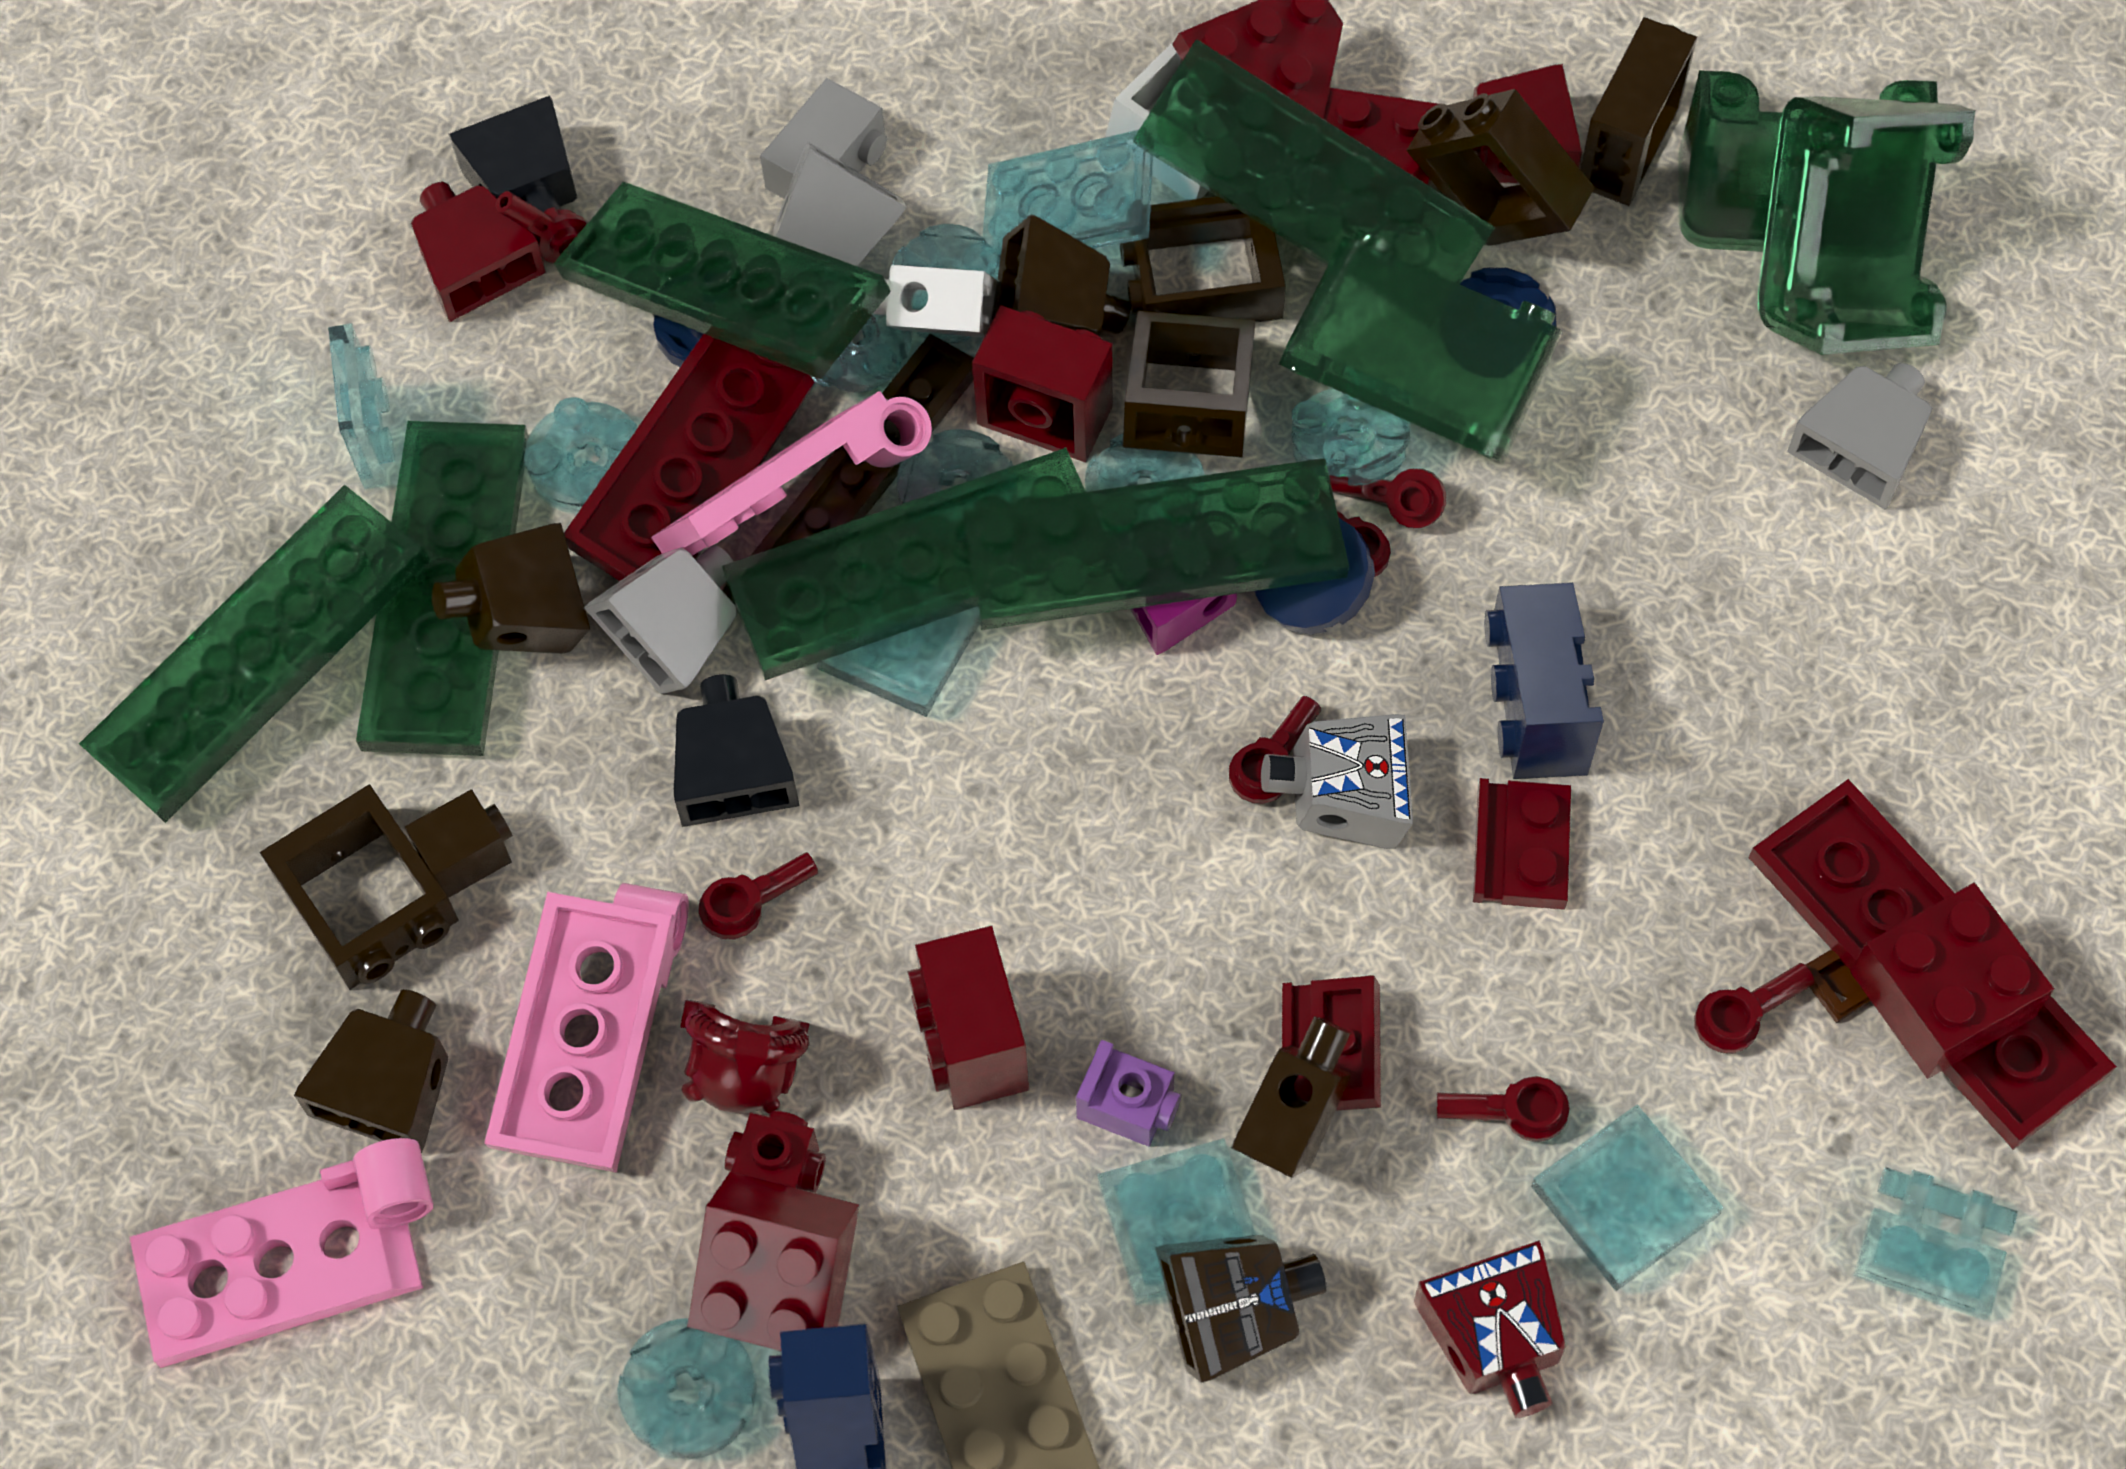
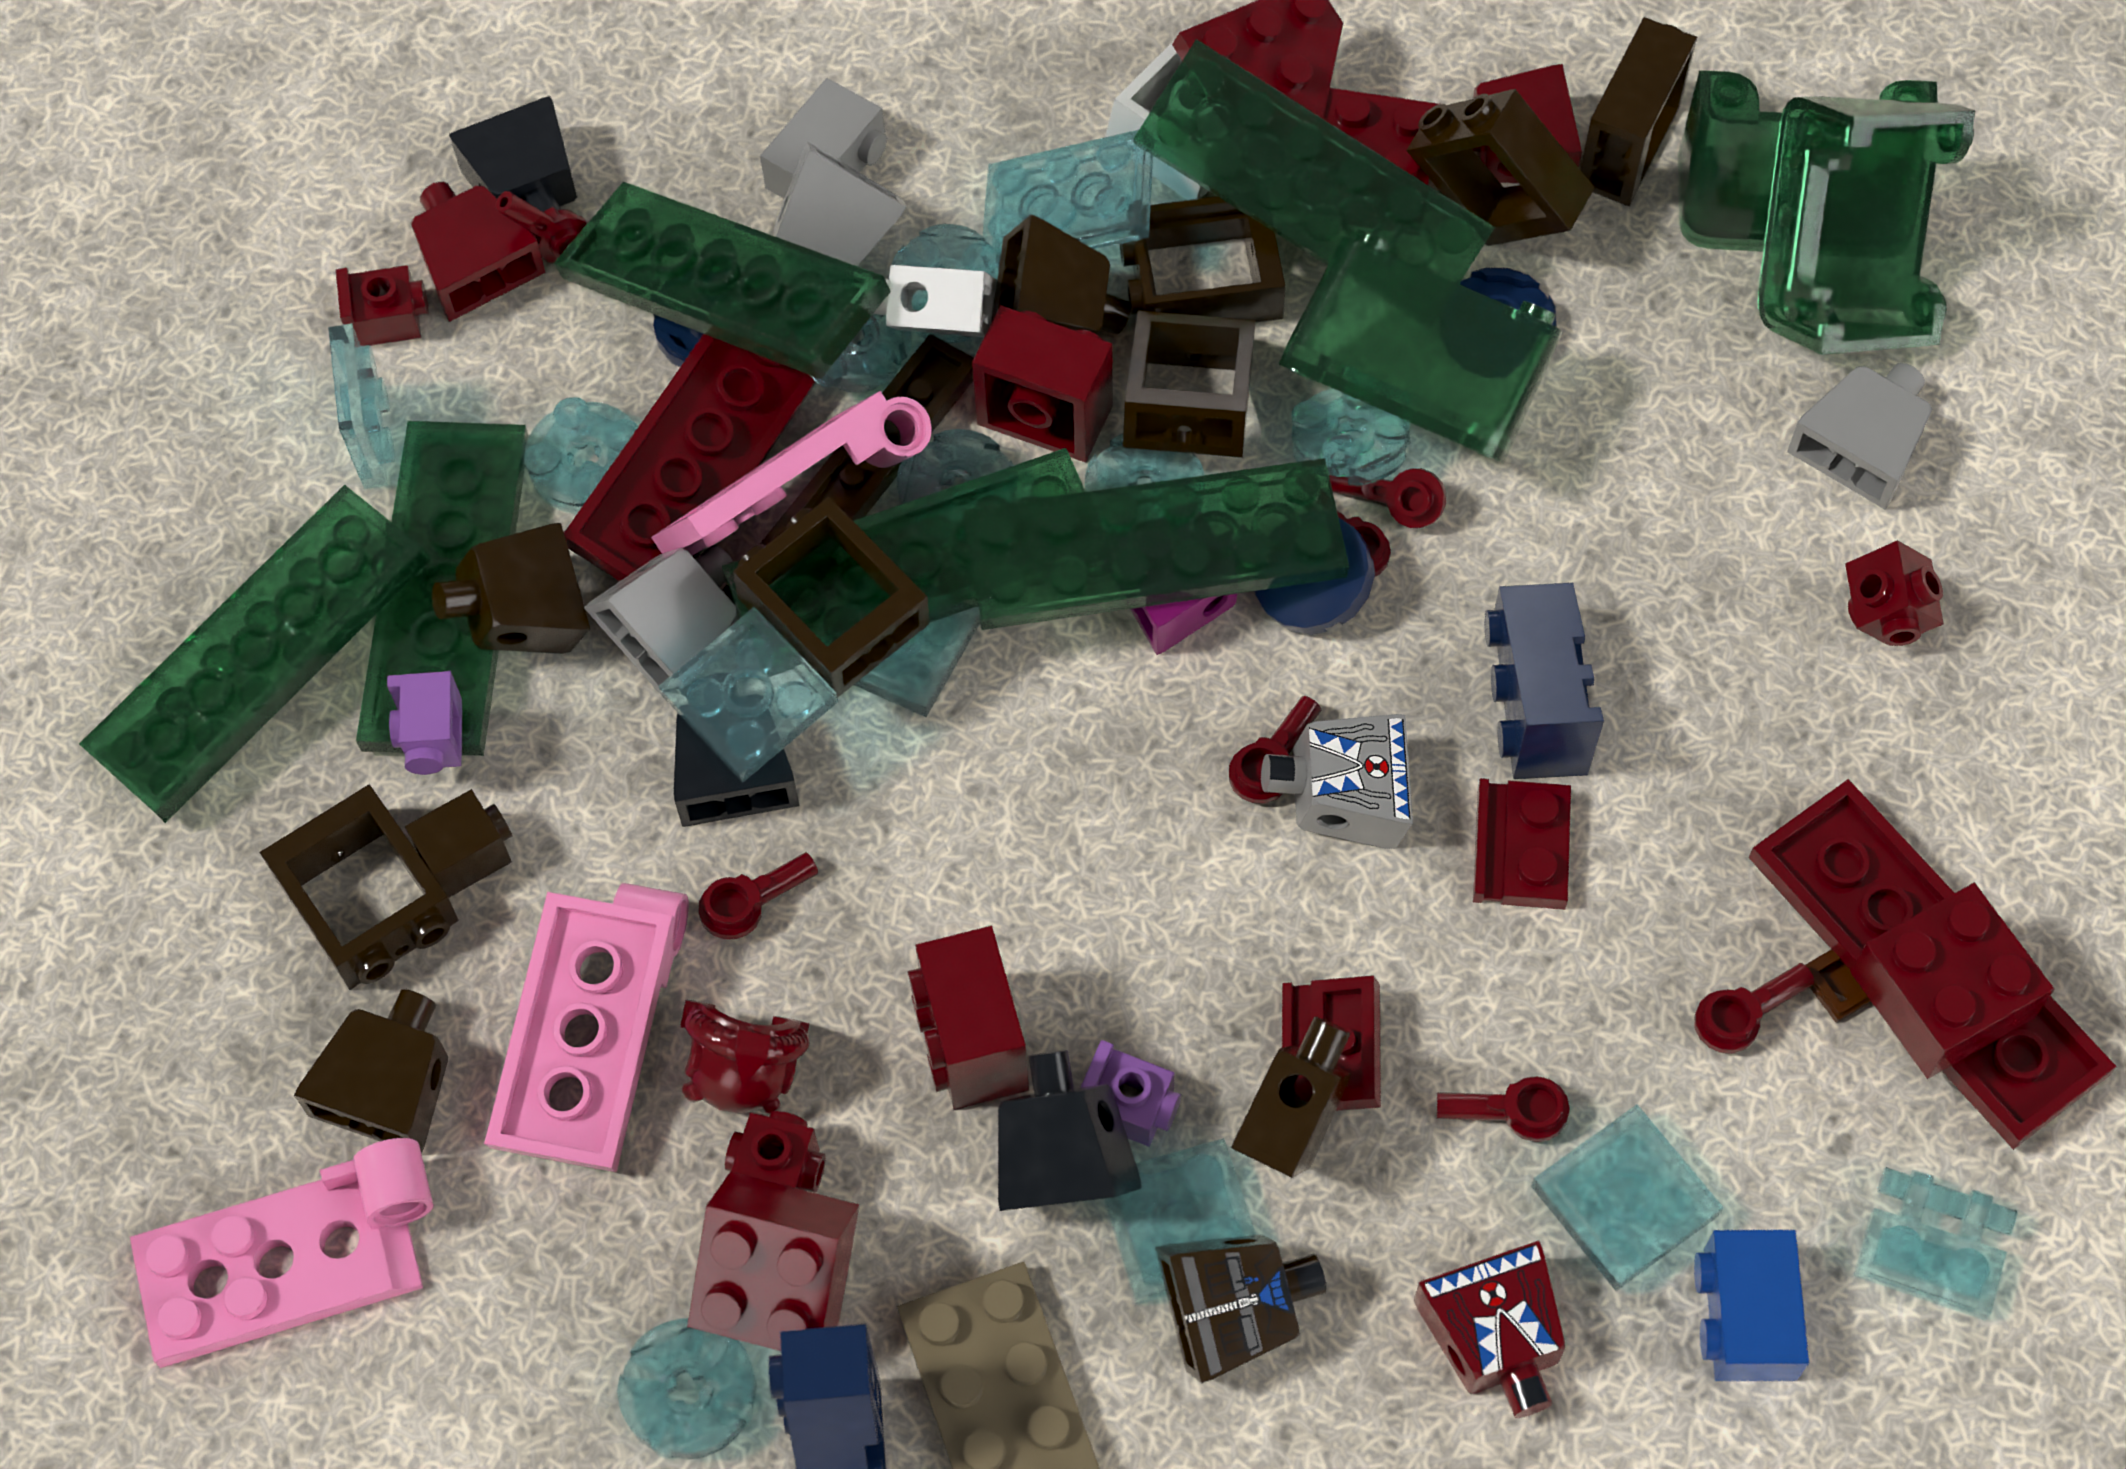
(382, 304): none -> dark red brick
(426, 720): none -> medium lavender brick
(748, 694): none -> clear light blue plate
(868, 640): none -> dark brown window
(1062, 1141): none -> black torso
(1753, 1305): none -> blue brick
(1894, 594): none -> dark red brick

